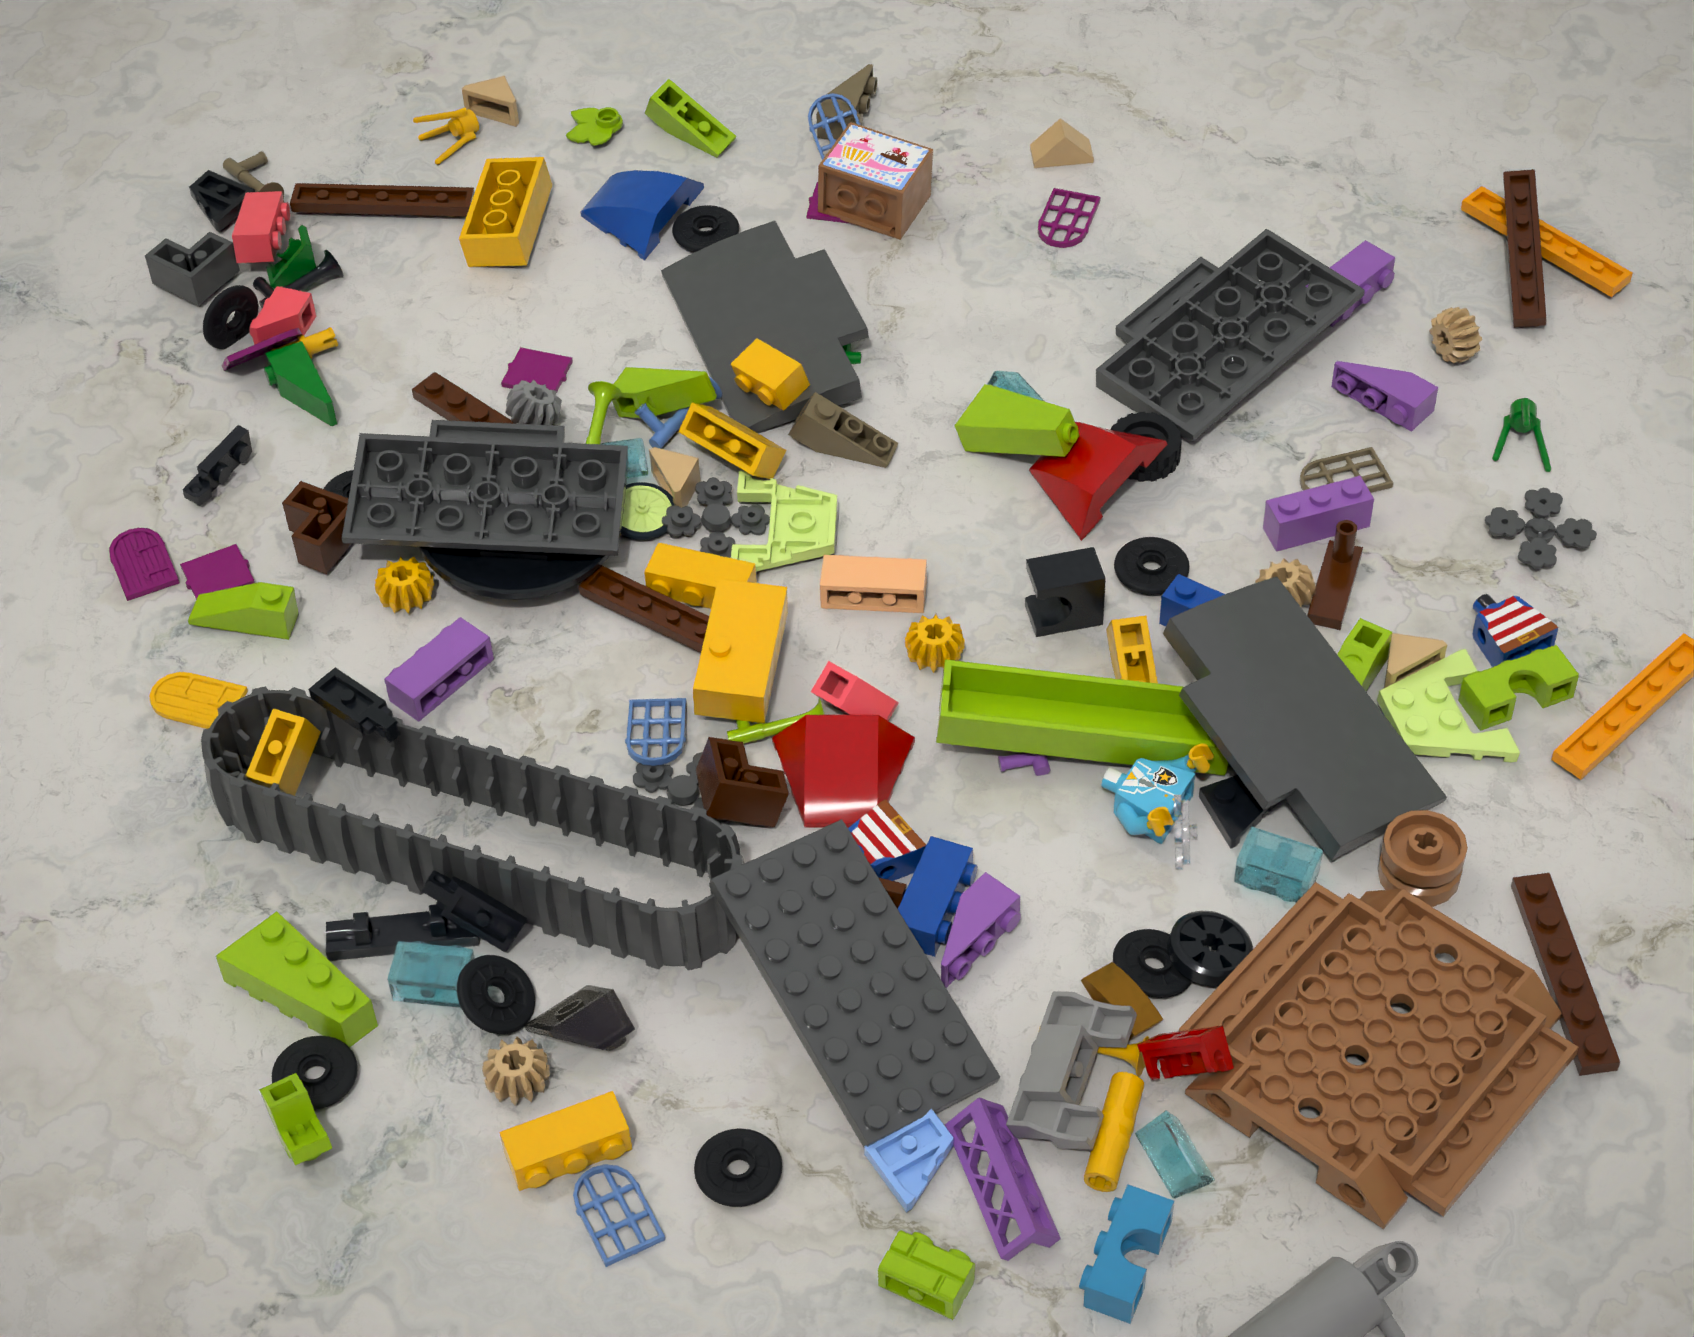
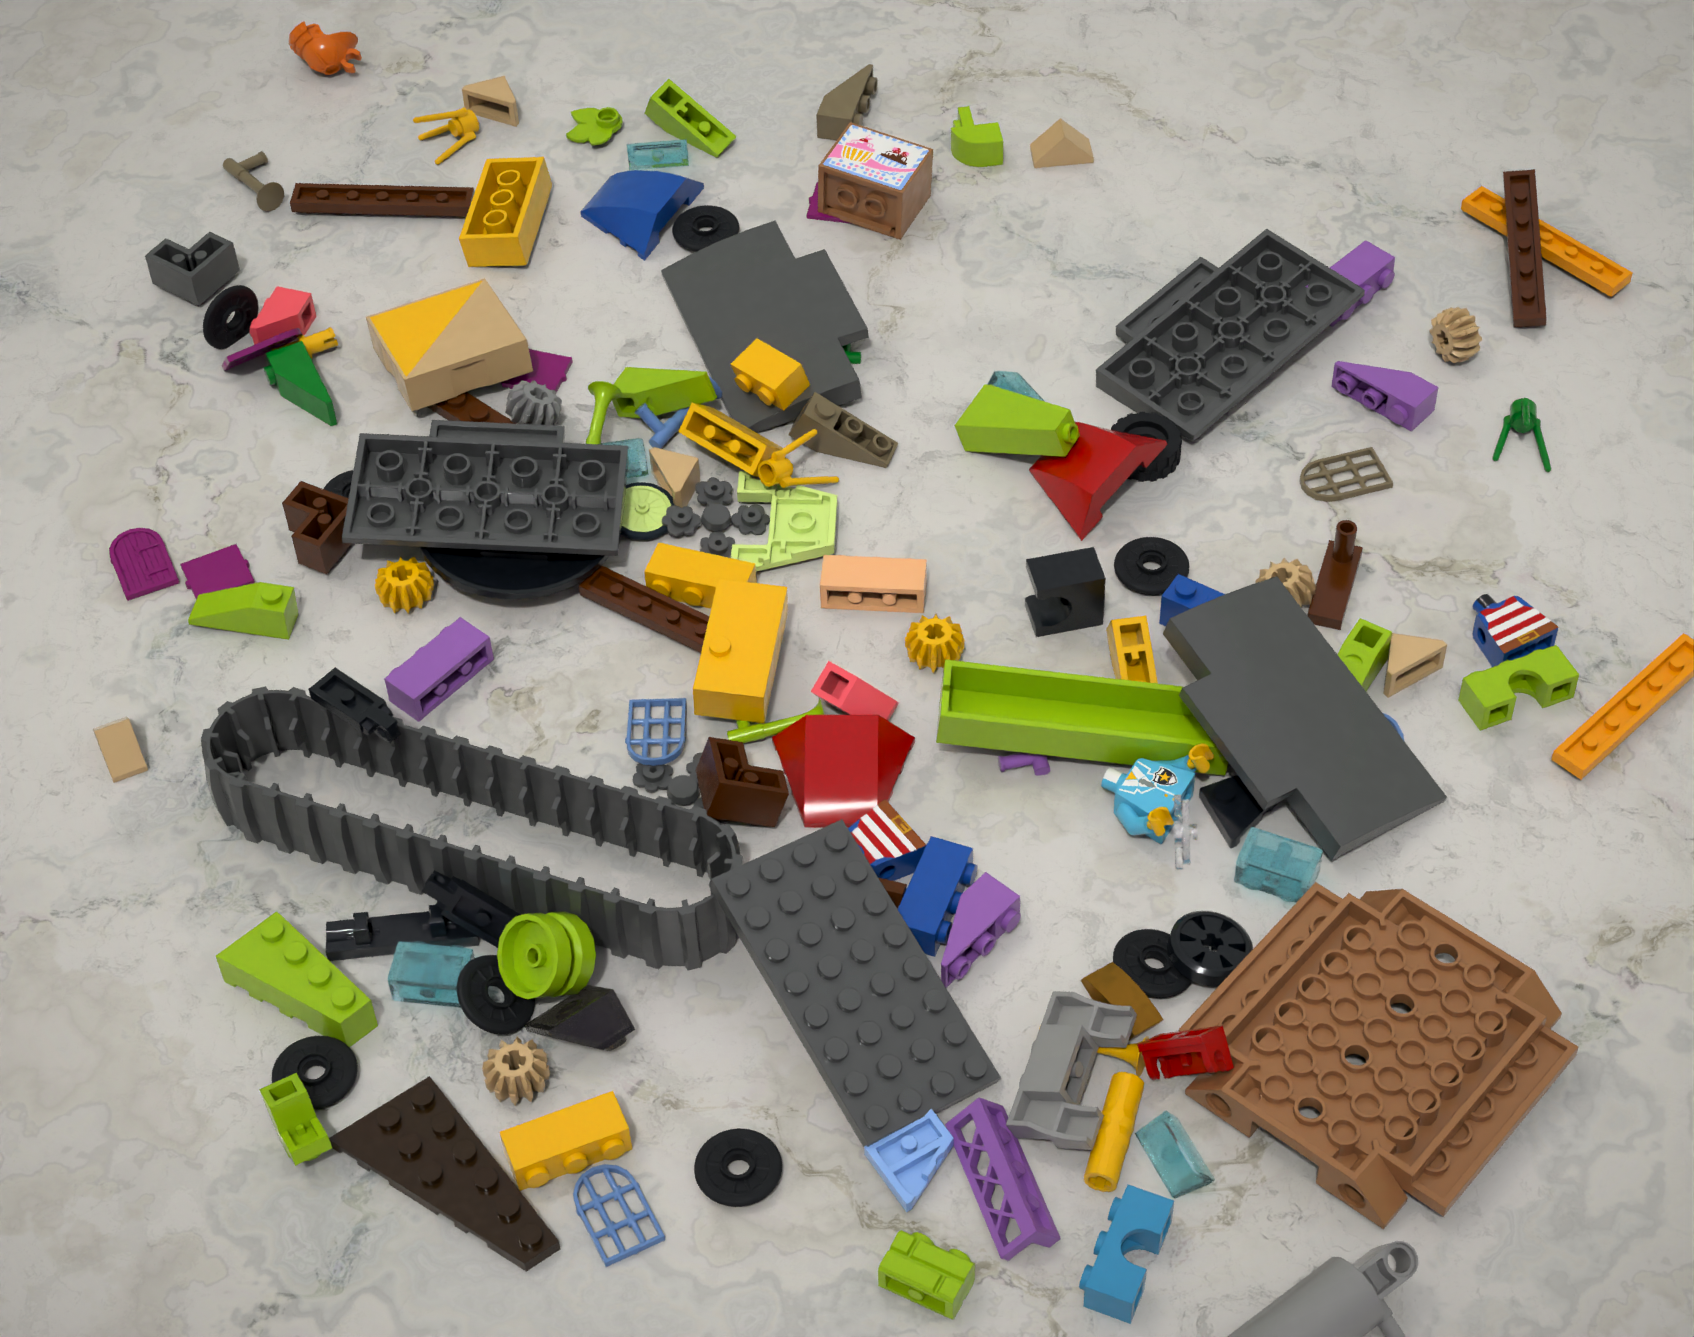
(120, 749): none -> tan slope
(192, 697): yellow window -> none
(218, 198): black wing -> none
(218, 465): black hinge -> none
(260, 227): coral brick -> none
(283, 752): yellow brick -> none
(295, 261): green slope -> none
(322, 51): none -> orange helmet
(327, 267): black piece -> none
(444, 1166): none -> dark brown wing
(449, 344): none -> tan tile
(546, 955): none -> lime wheel
(657, 154): none -> clear light blue slope
(779, 469): none -> yellow plant
(825, 121): medium blue window -> none
(976, 144): none -> lime brick
(1062, 210): magenta window -> none
(1316, 512): medium lavender brick -> none
(1423, 856): medium nougat wheel -> none
(1431, 721): yellowish green wing -> none
(1540, 530): dark grey plant -> none
(1565, 973): reddish brown plate -> none

